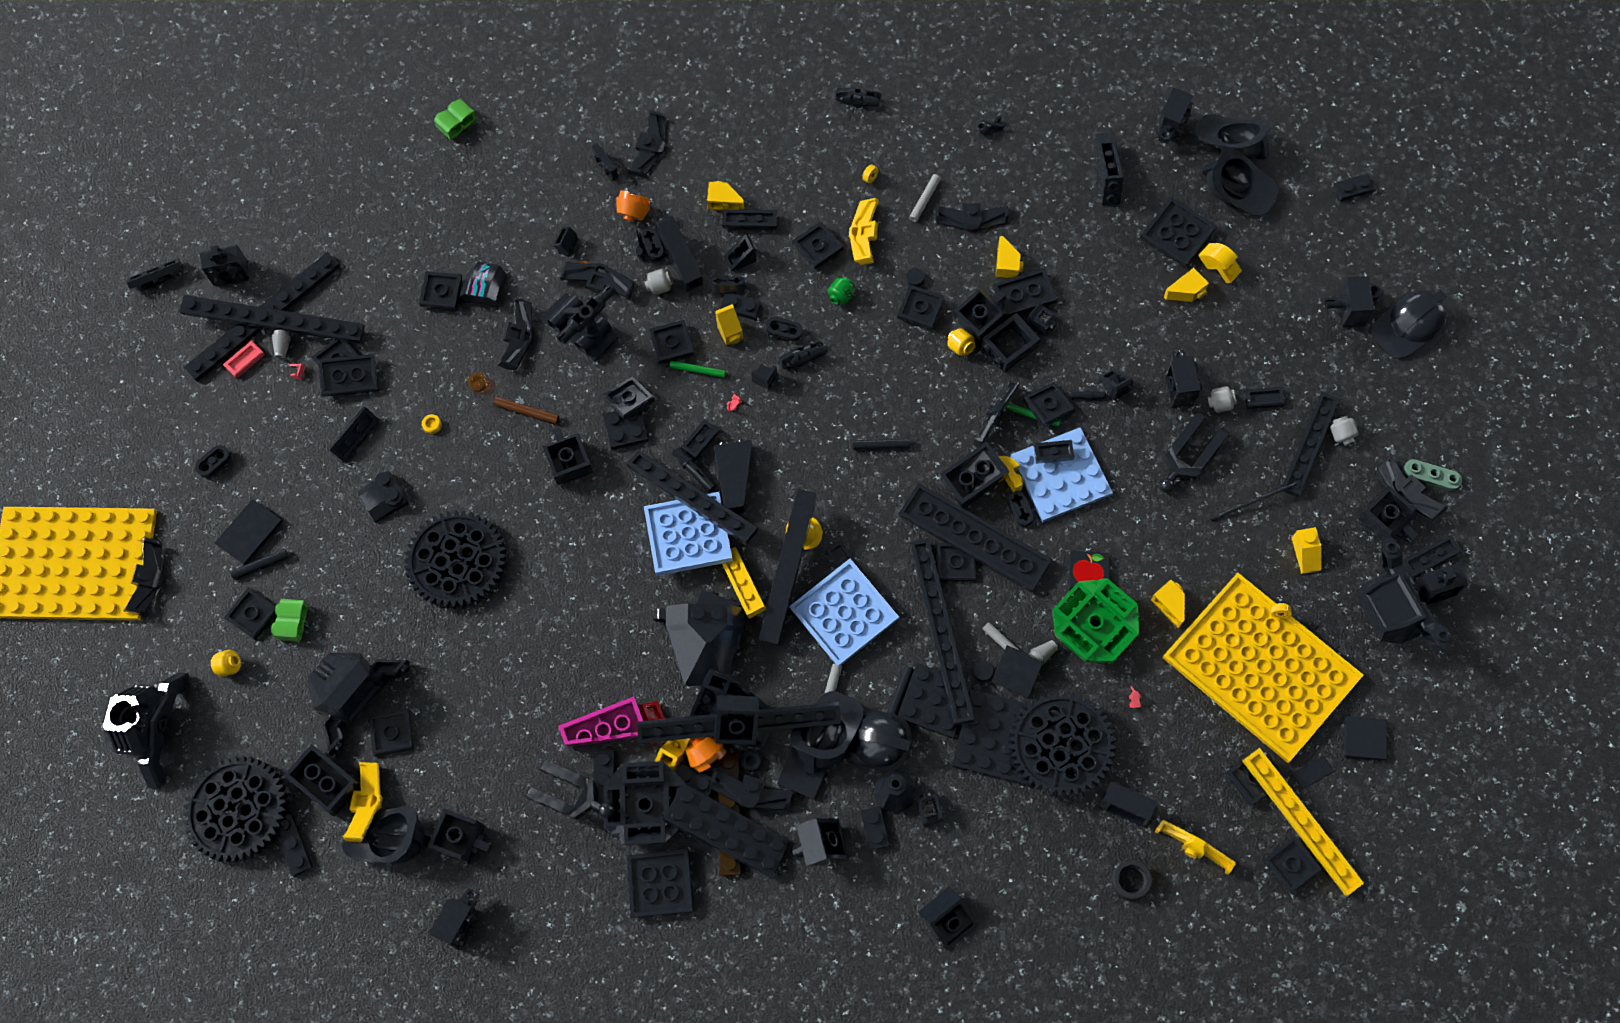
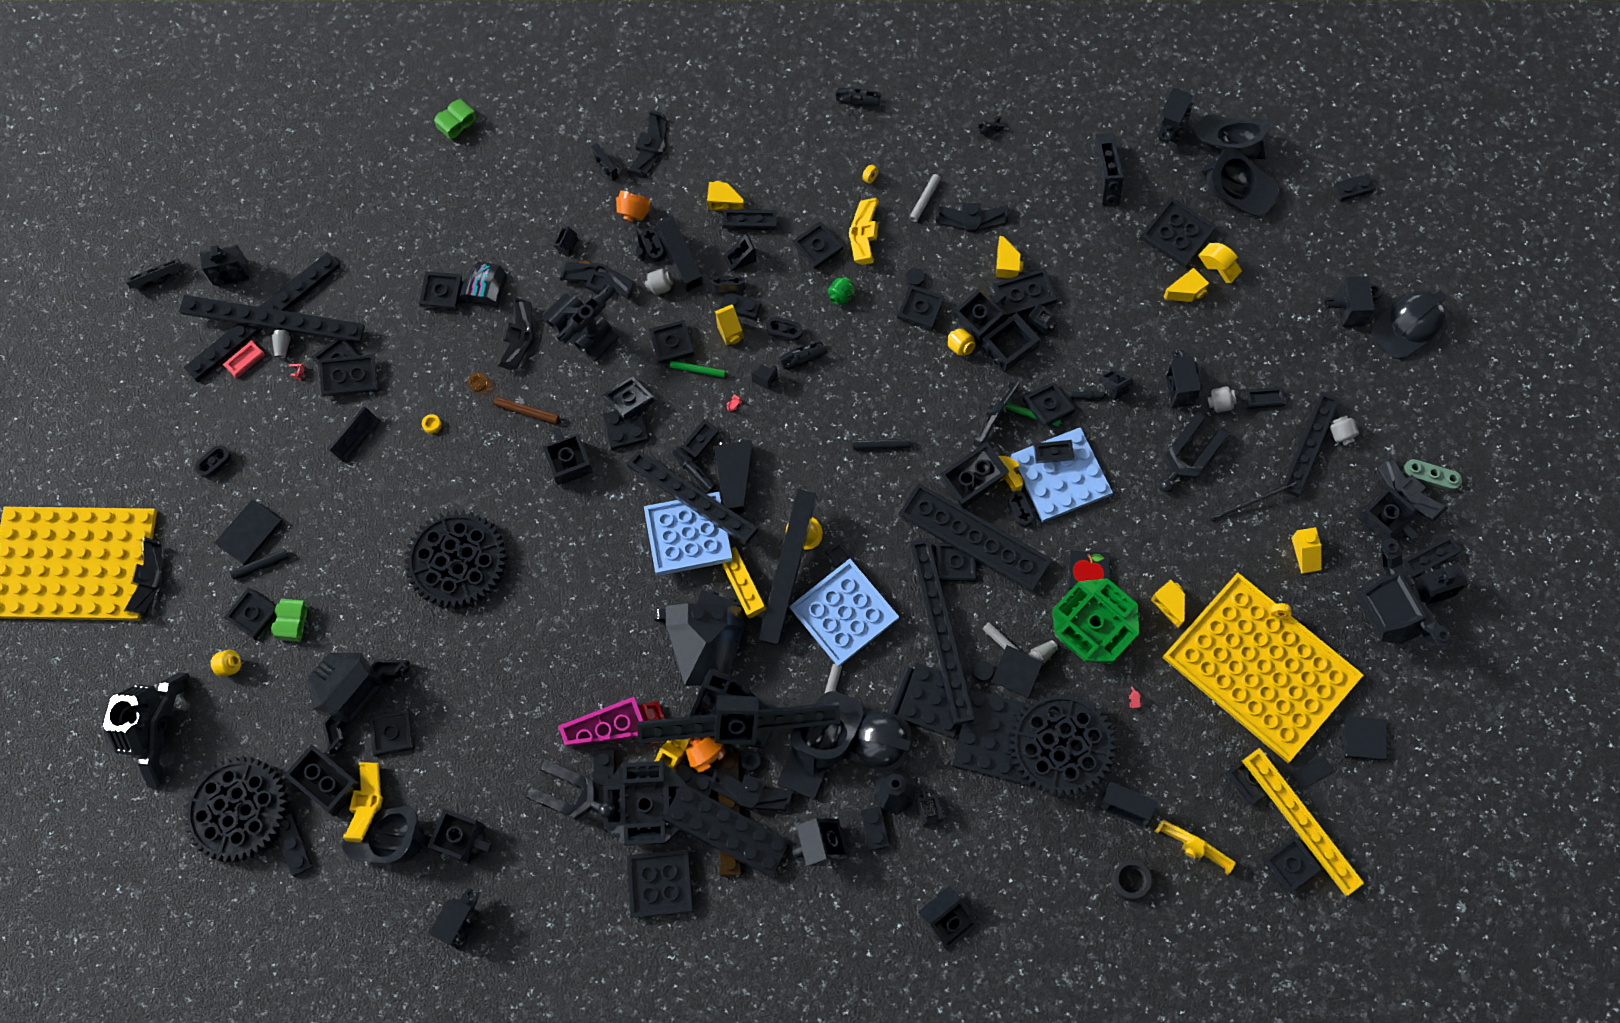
(382, 496): black slope -> none

